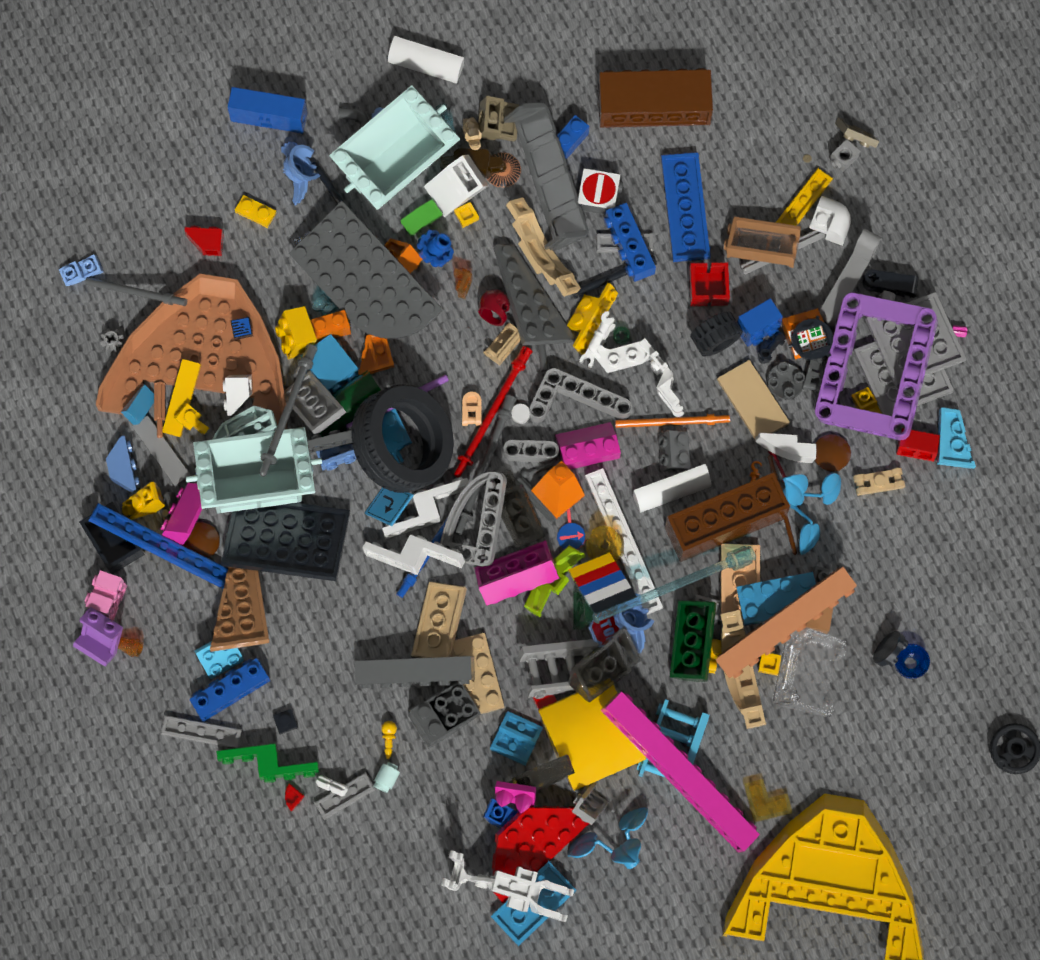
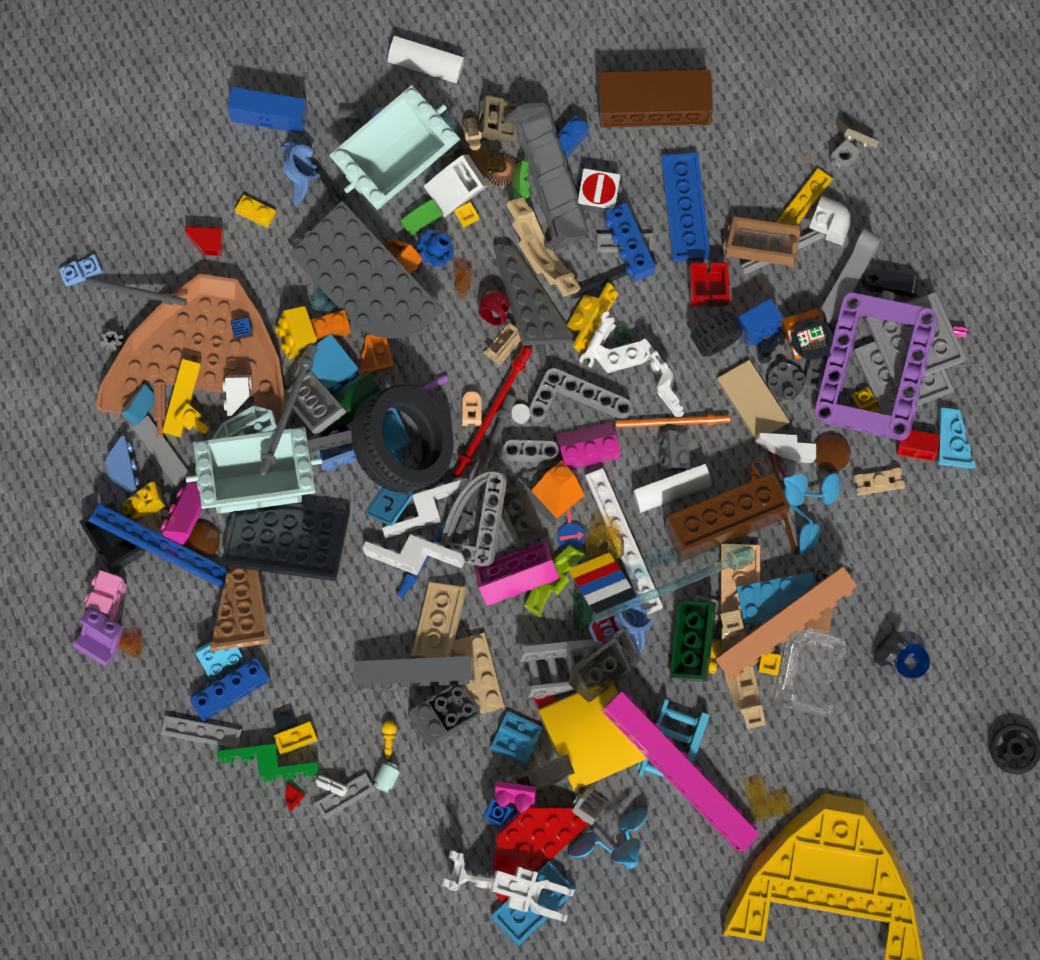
(295, 738): none -> yellow plate
(520, 186): none -> bright green slope

